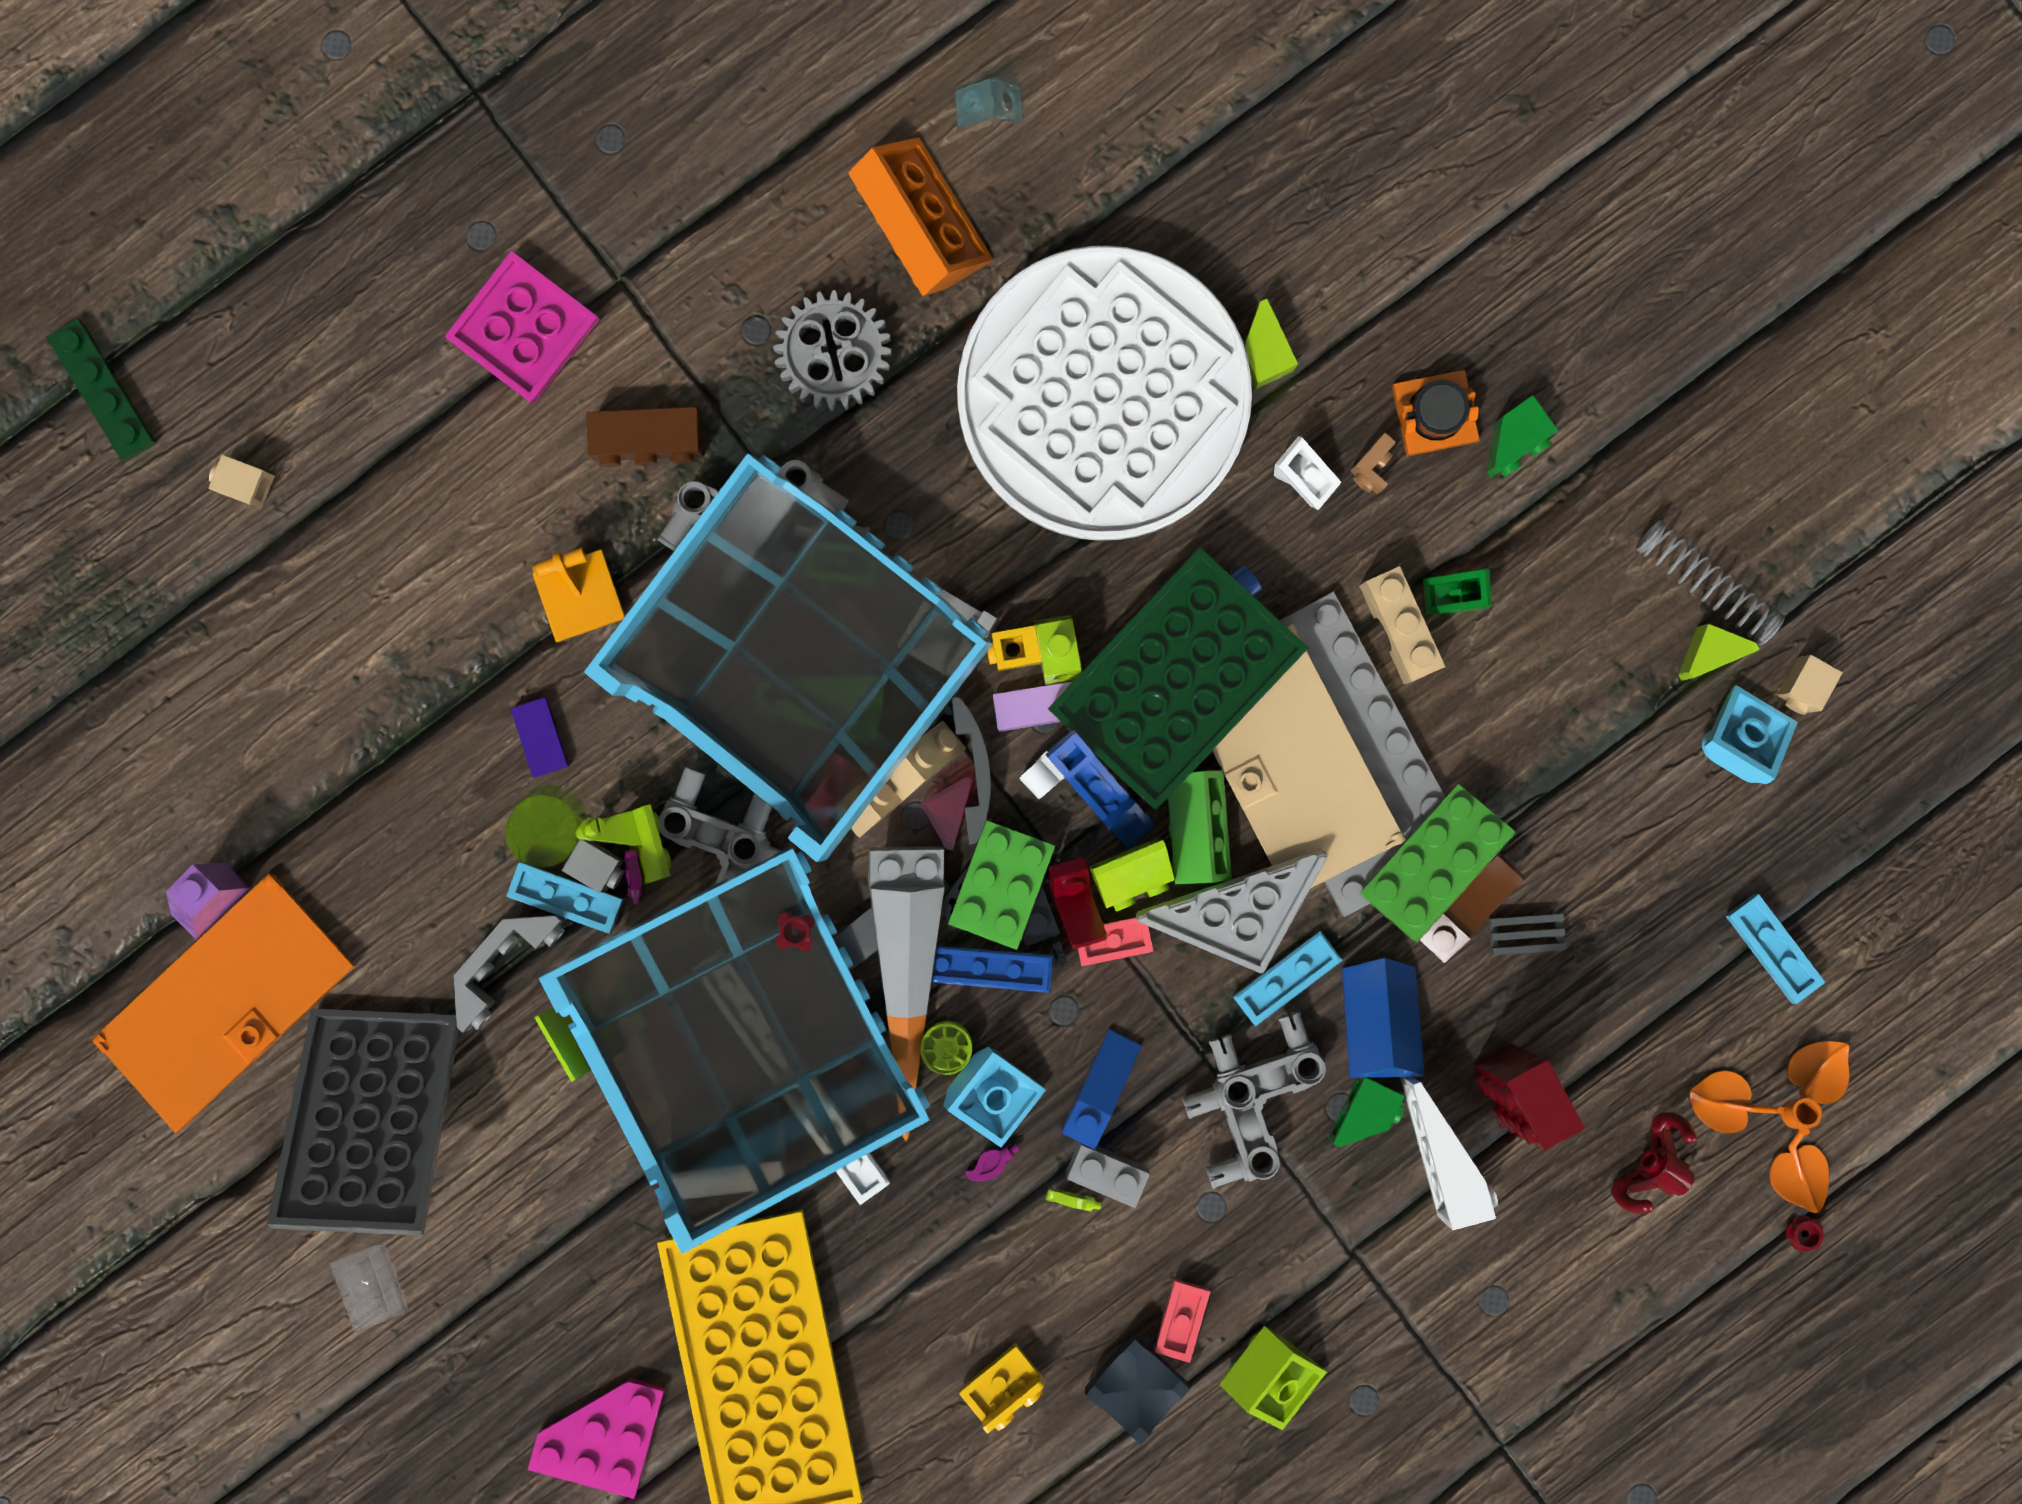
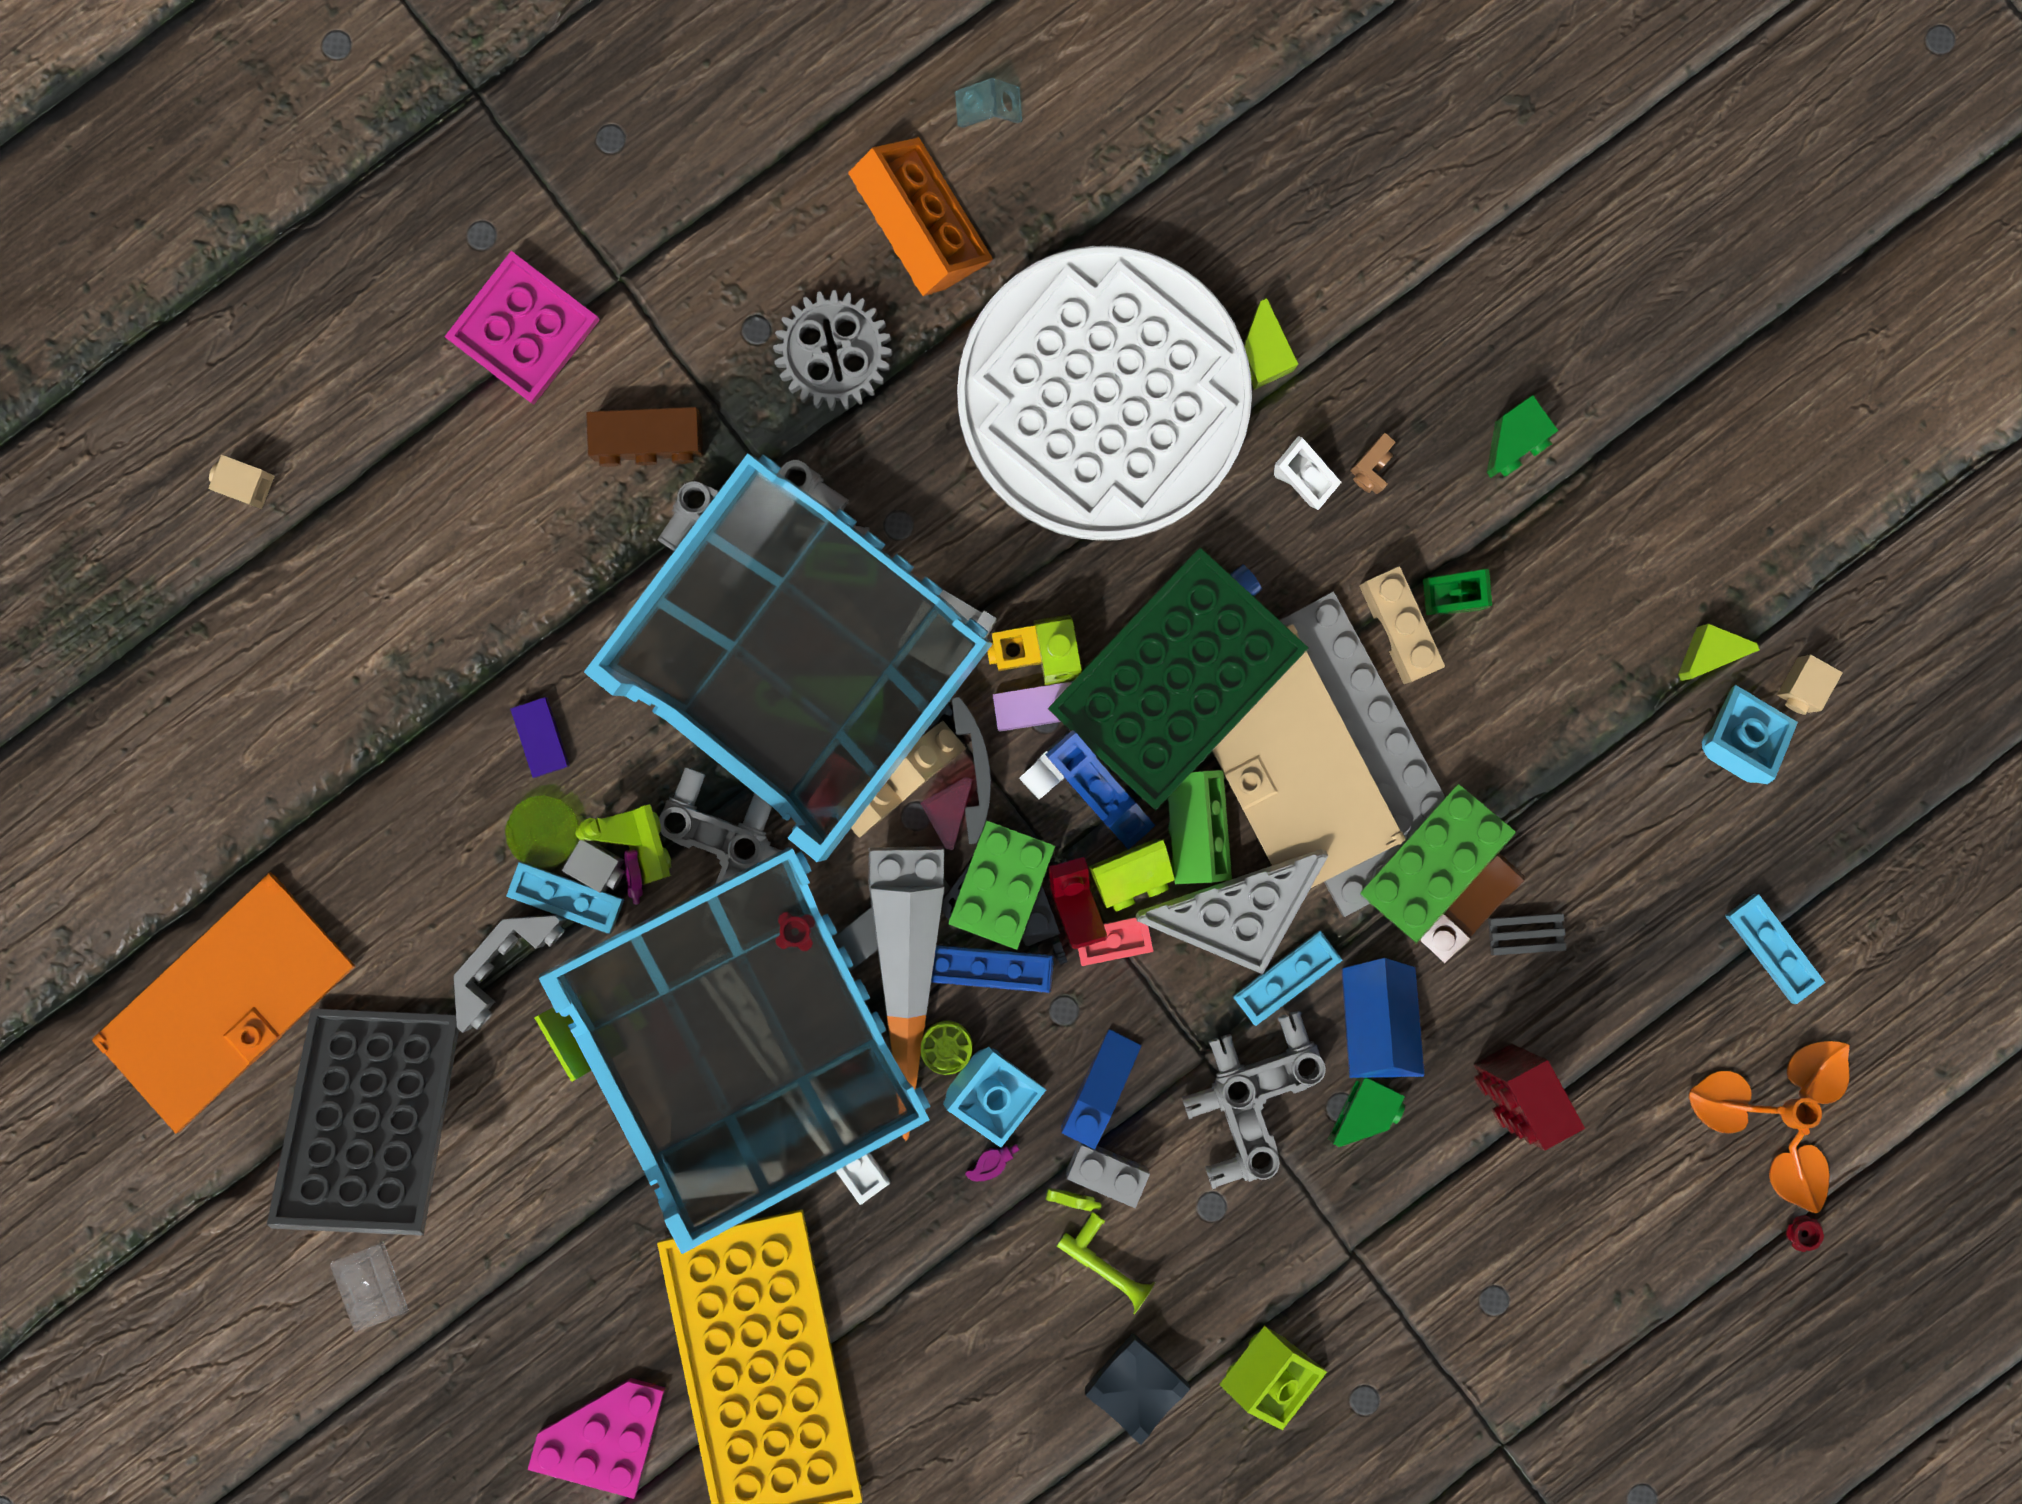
(101, 390): dark green plate -> none
(204, 896): medium lavender slope -> none
(577, 593): light orange plate -> none
(1003, 1388): yellow bracket -> none
(1078, 1250): none -> lime piece
(1181, 1320): coral plate -> none
(1438, 411): piece -> none
(1454, 1180): white slope -> none
(1658, 1166): dark red piece -> none
(1776, 619): light grey piece -> none

